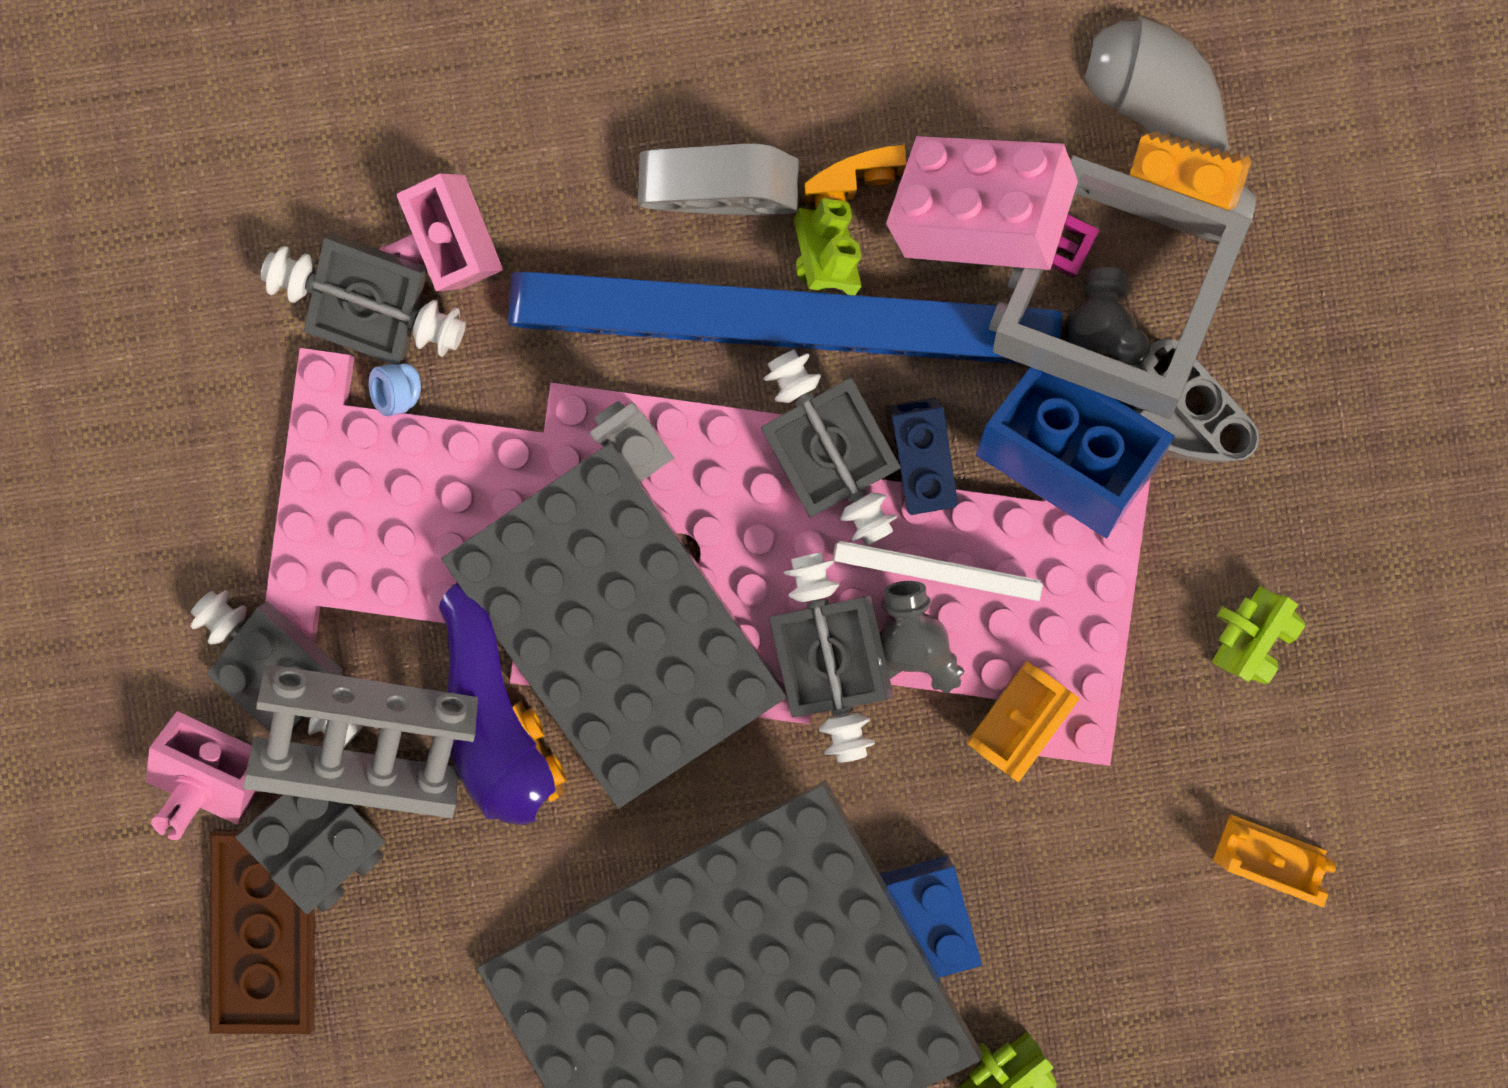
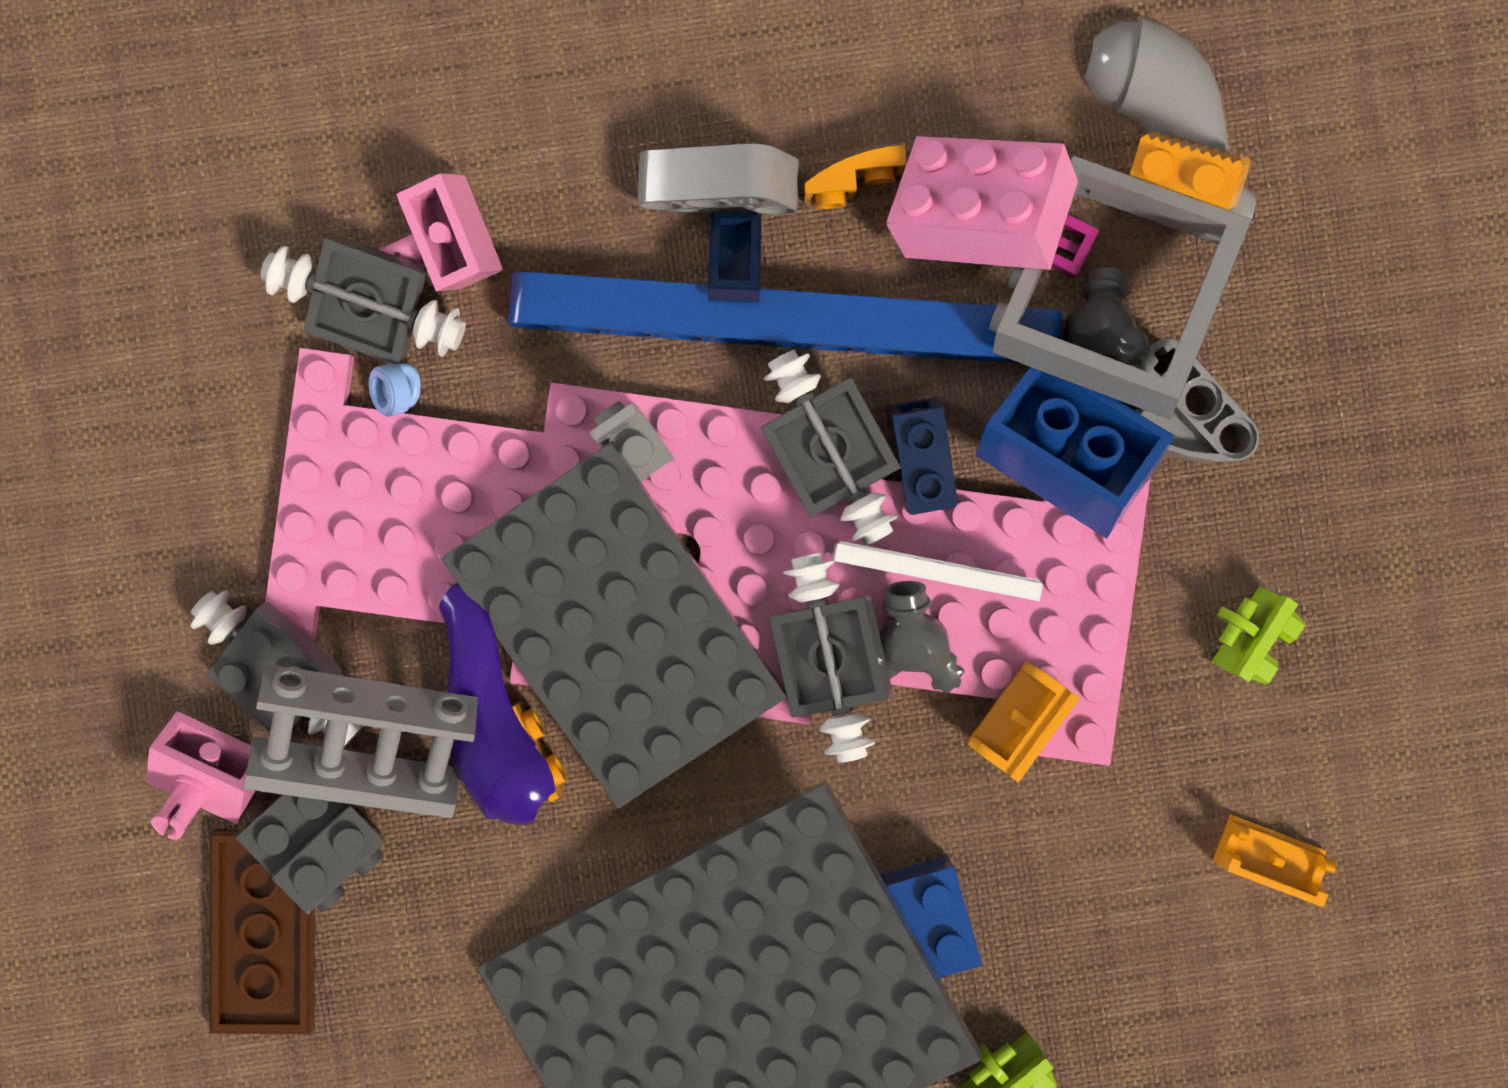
(734, 257): none -> dark blue tile
(827, 250): lime hips -> none

